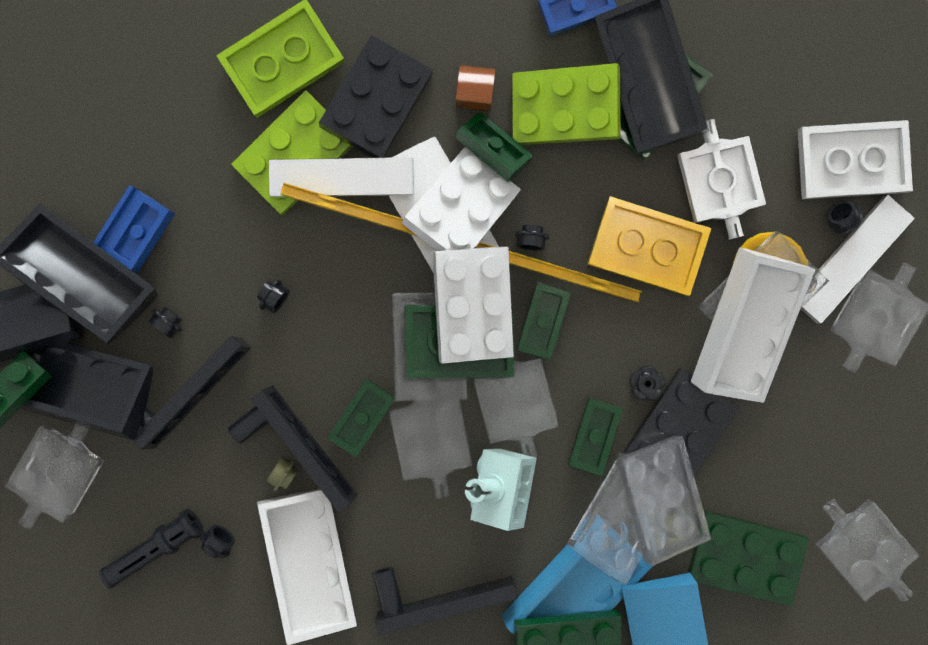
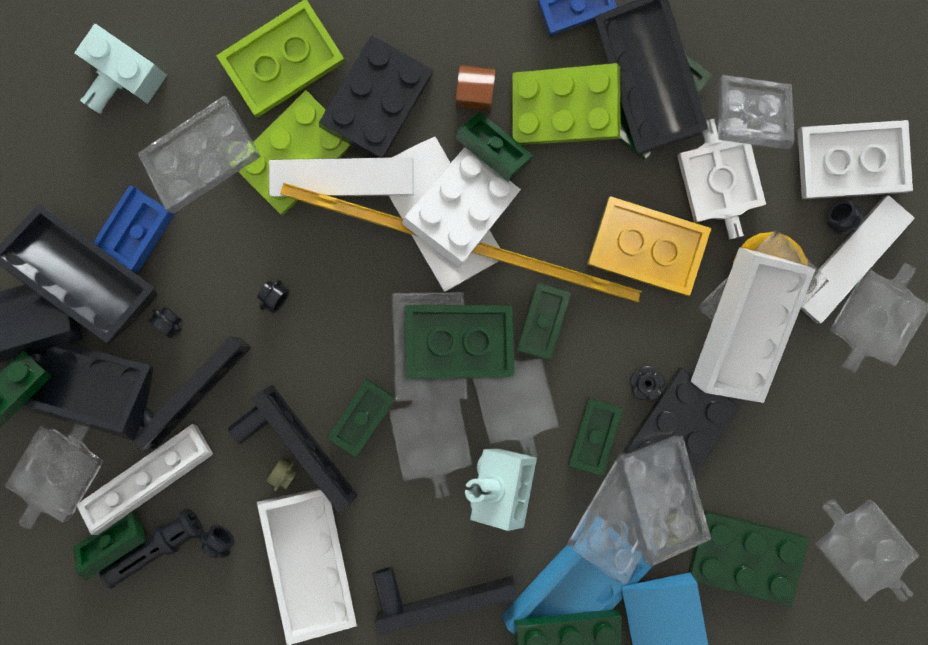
(103, 549): none -> dark green plate
(117, 68): none -> light aqua brick
(144, 479): none -> white tile
(198, 154): none -> clear plate
(473, 304): white plate -> none
(531, 238): black plate -> none
(755, 112): none -> clear plate

